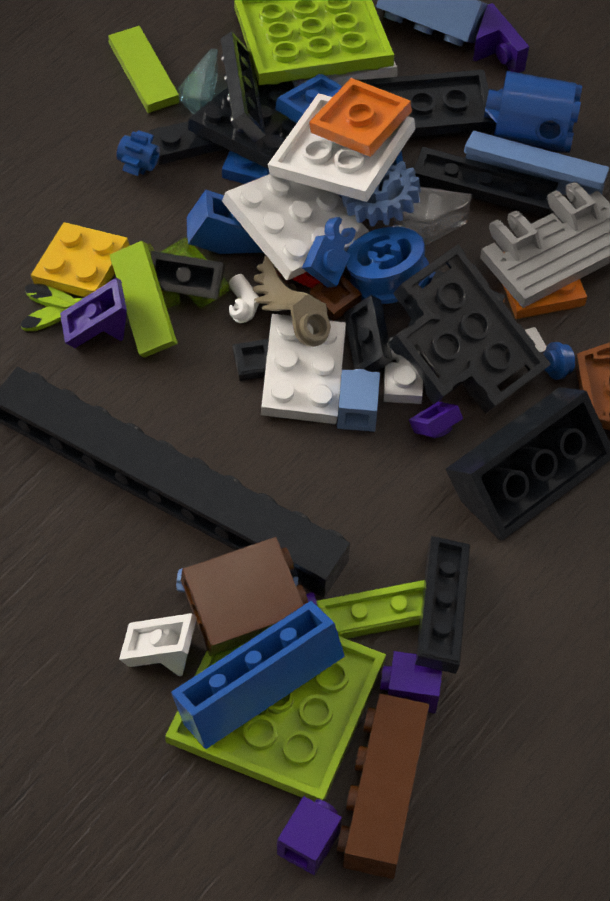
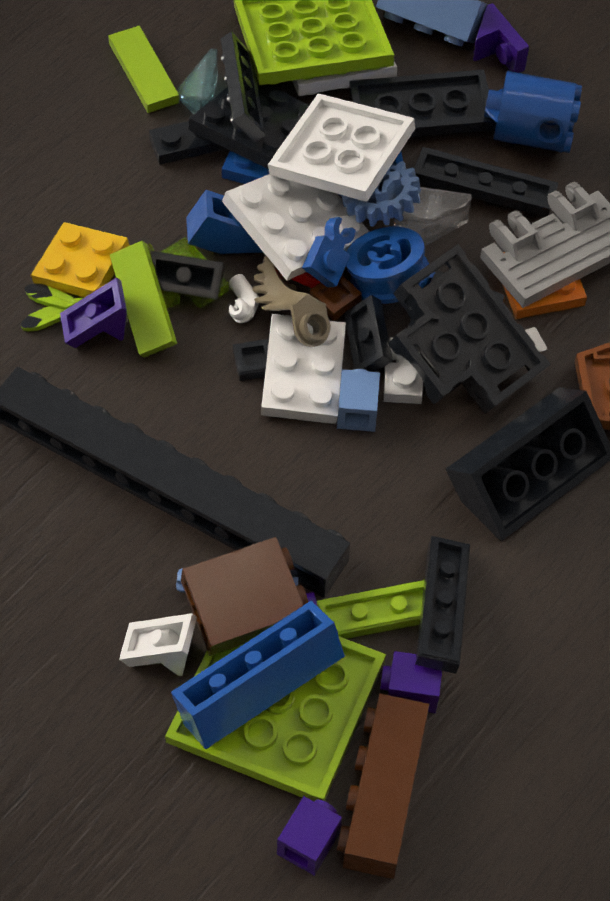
(138, 153): blue gear -> none
(296, 101): blue plate -> none
(360, 117): orange plate -> none
(436, 420): dark purple plate -> none
(536, 162): medium blue panel -> none
(561, 360): blue plate -> none

